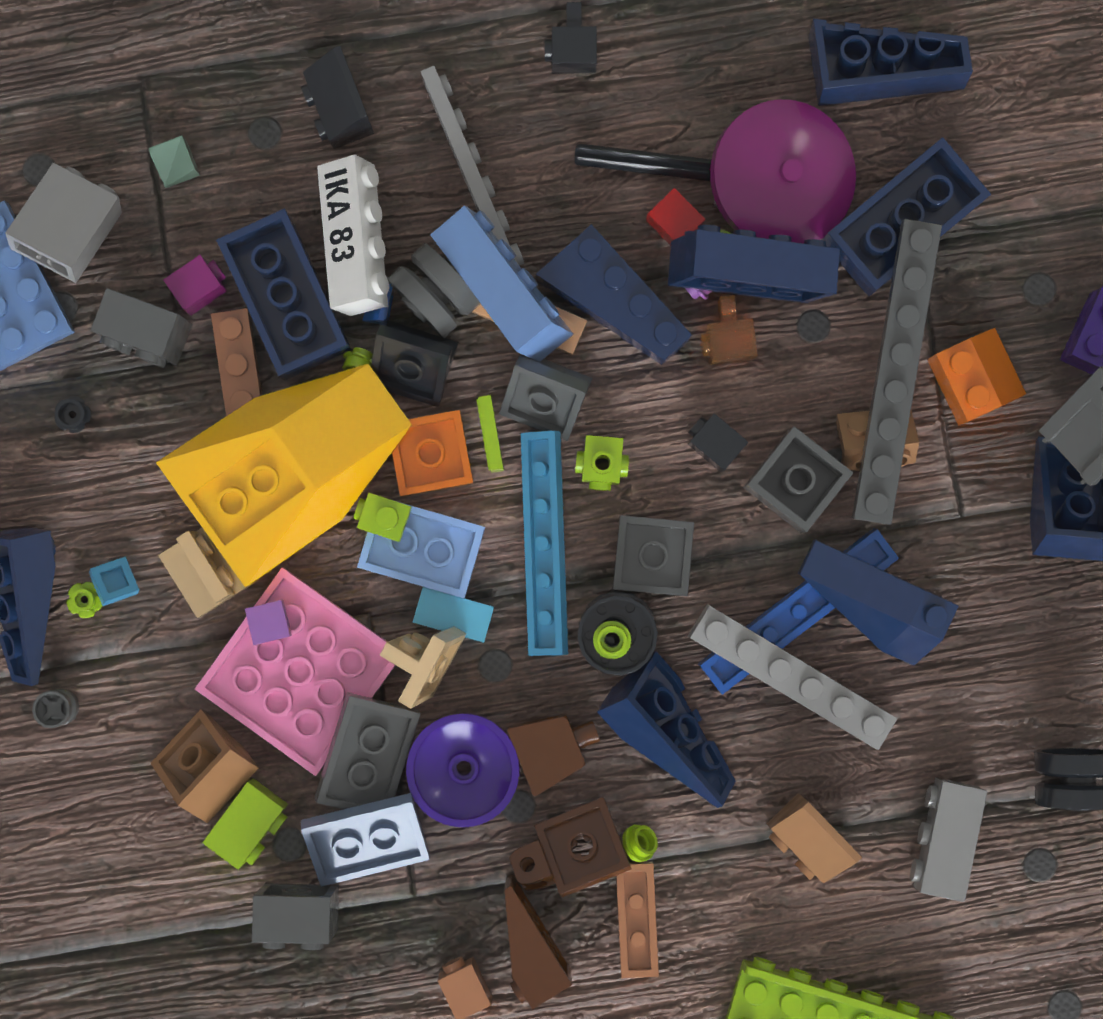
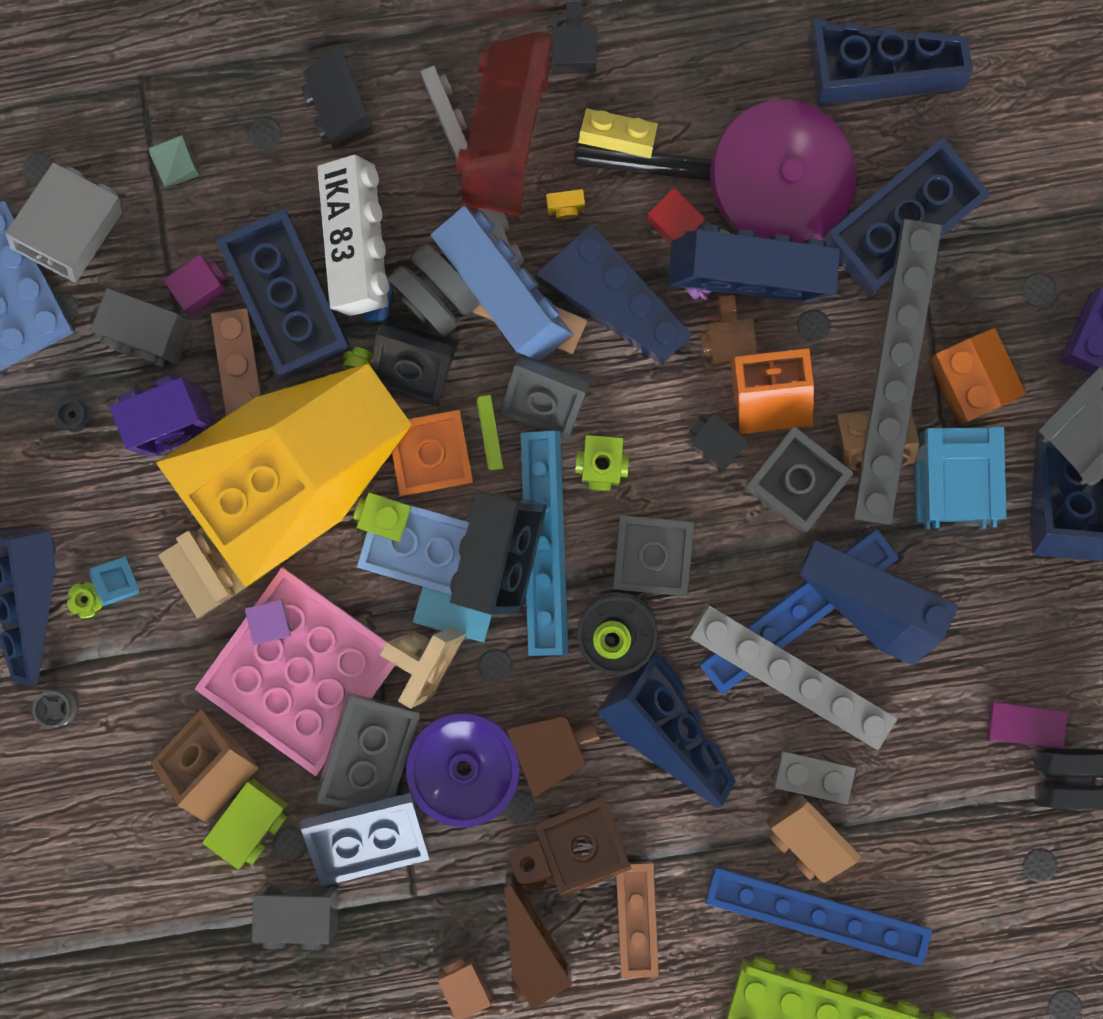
(162, 416): none -> dark purple brick
(497, 553): none -> black brick
(504, 122): none -> clear red windscreen
(565, 204): none -> yellow plate
(618, 133): none -> light yellow plate
(639, 842): lime plate -> none
(773, 391): none -> orange slope
(814, 777): none -> light grey plate
(818, 916): none -> blue plate
(948, 839): light grey brick -> none
(960, 476): none -> dark azure container
(1027, 725): none -> magenta tile

